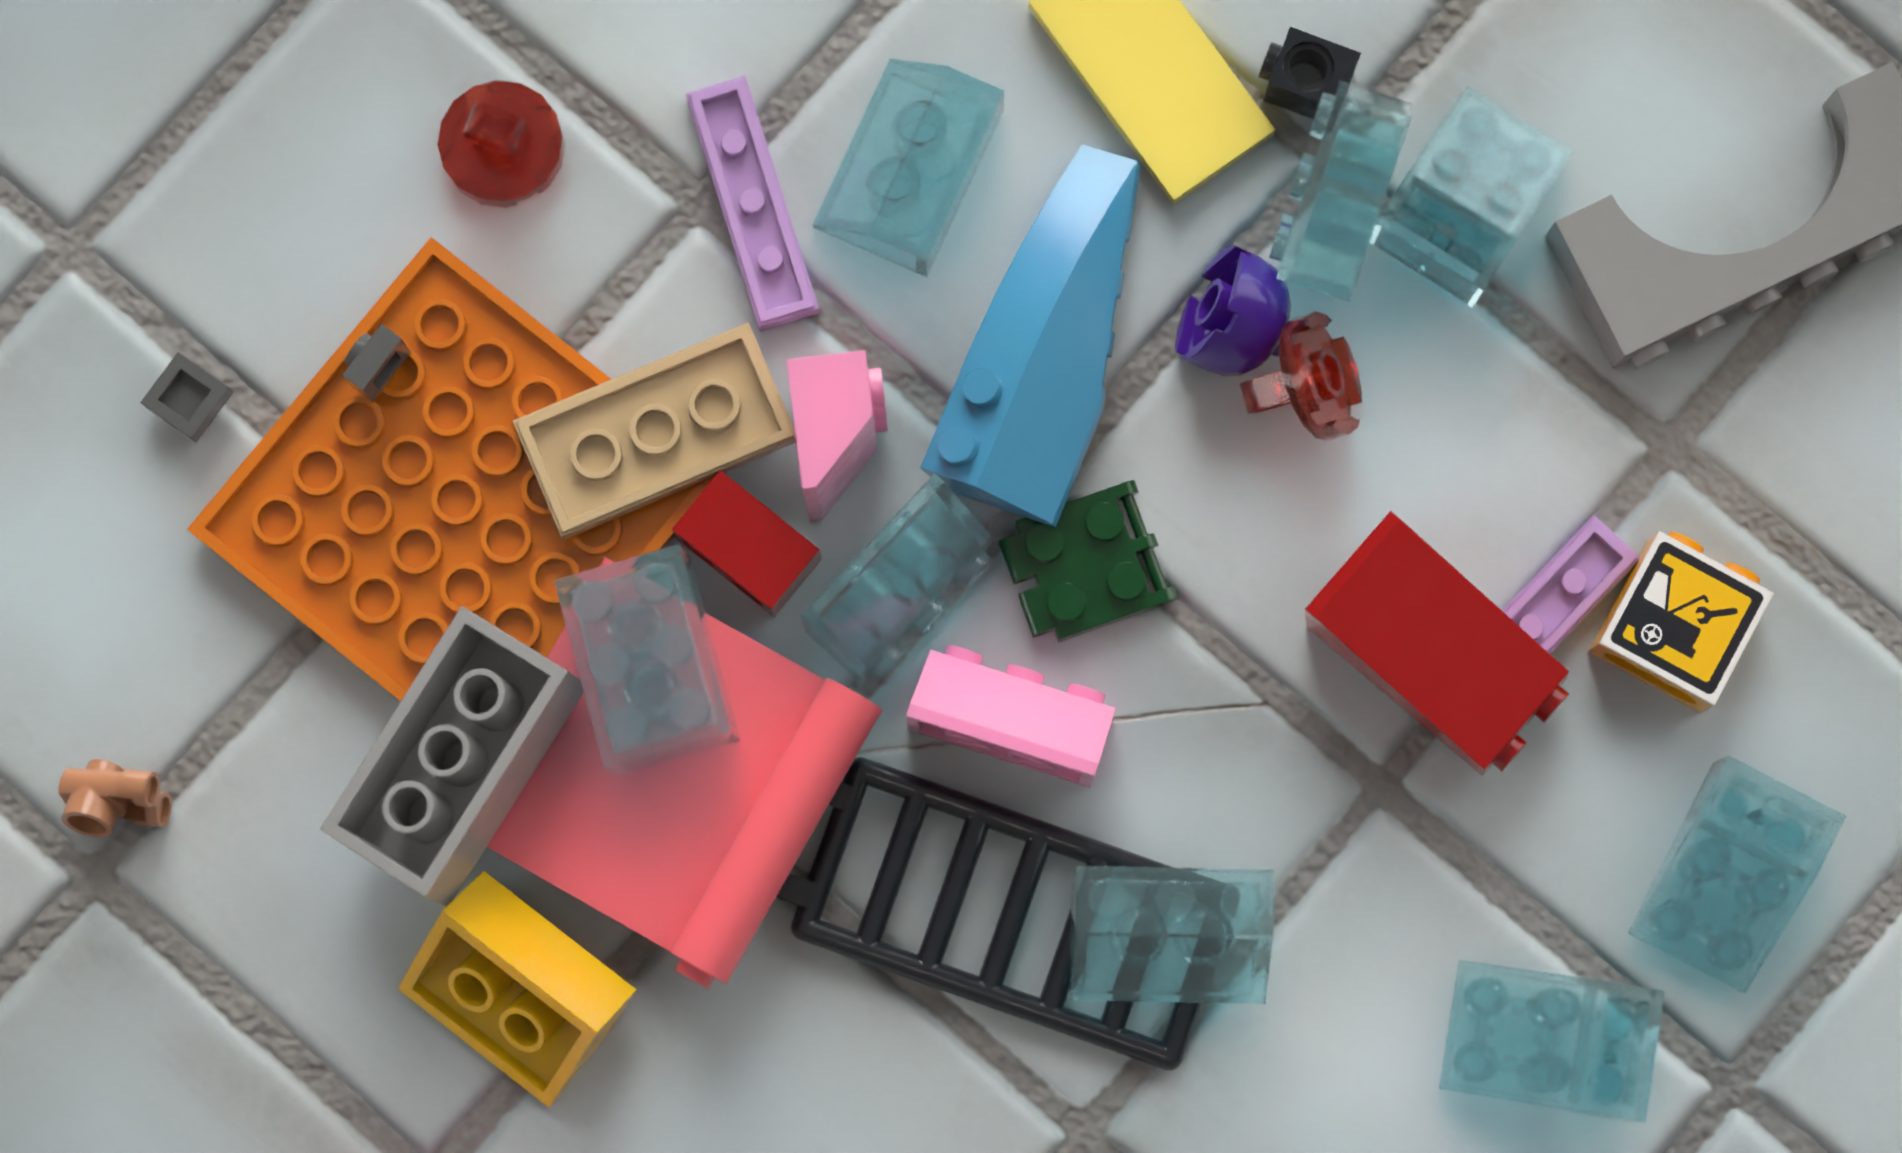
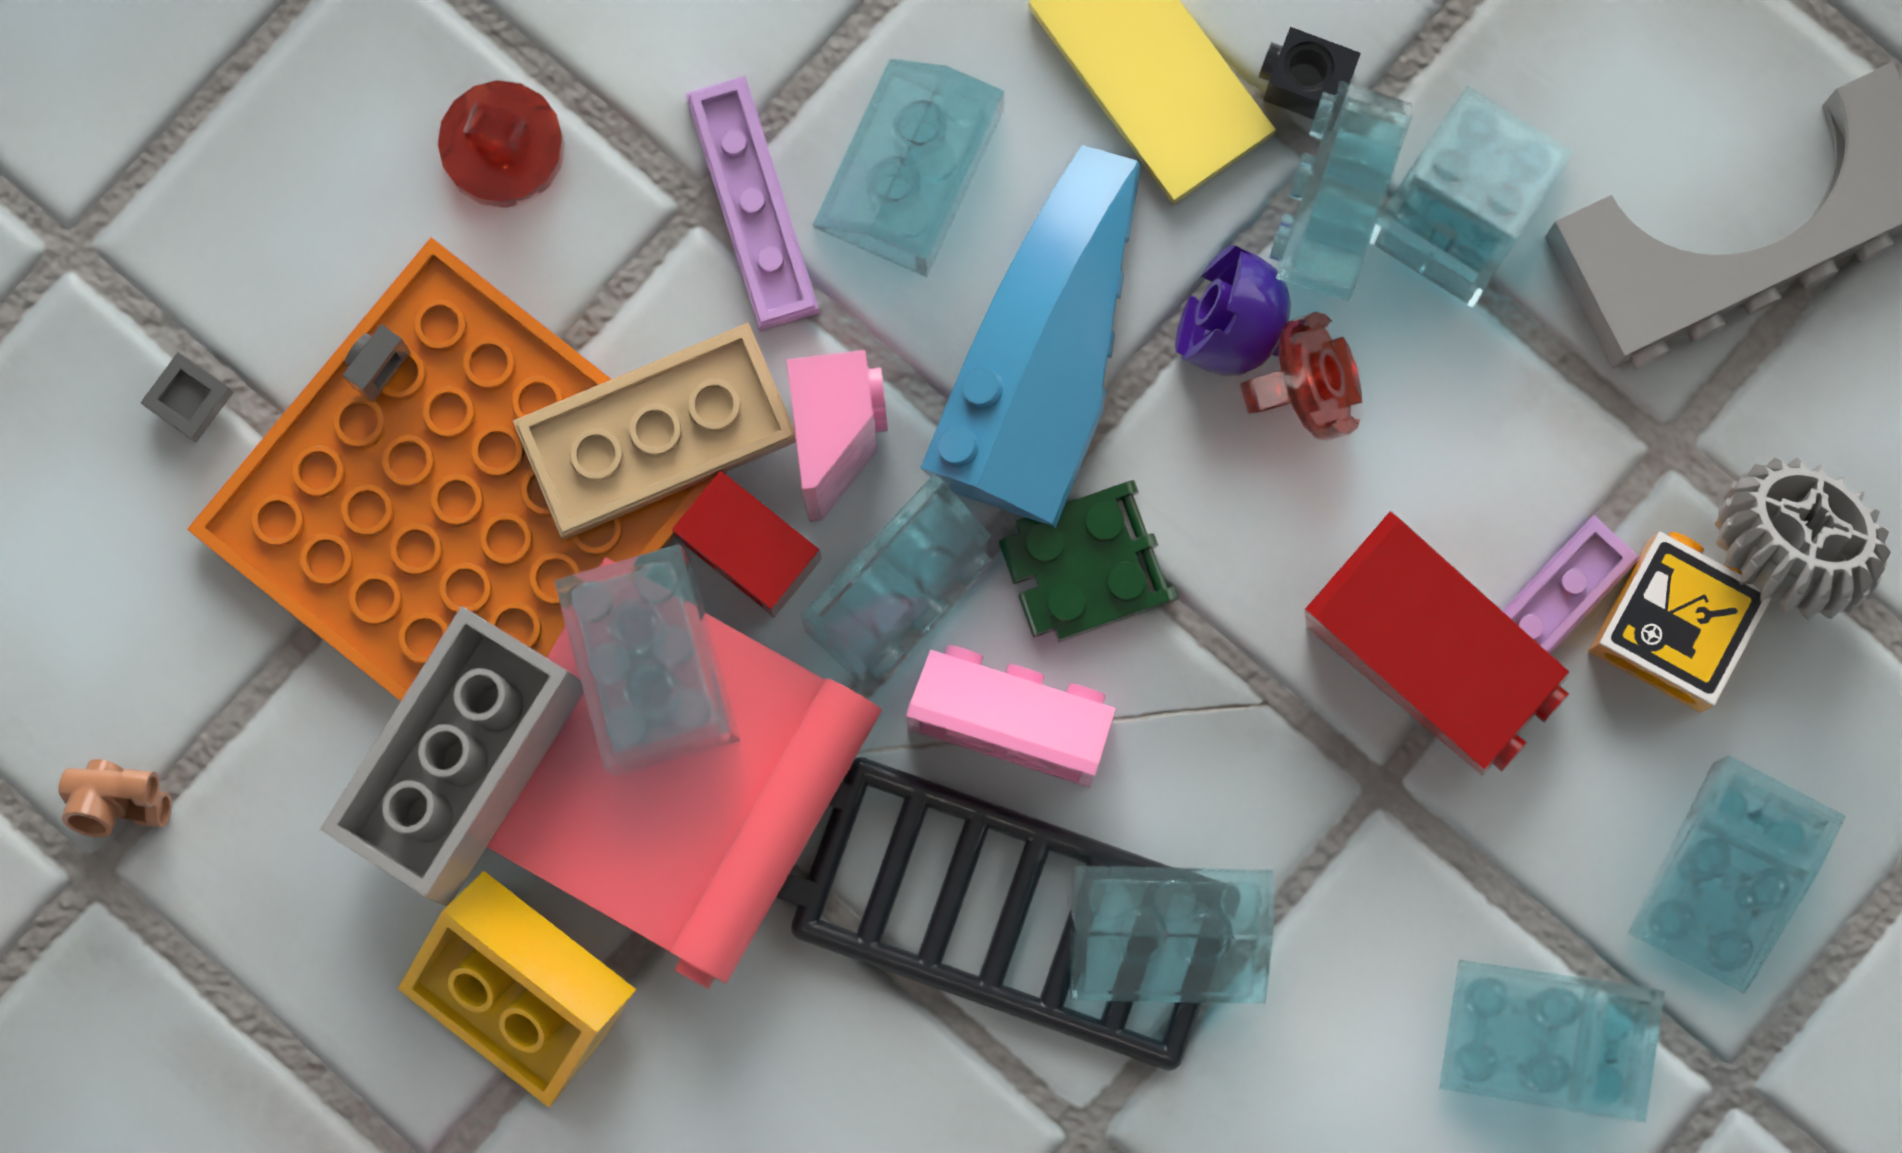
(1802, 538): none -> light grey gear

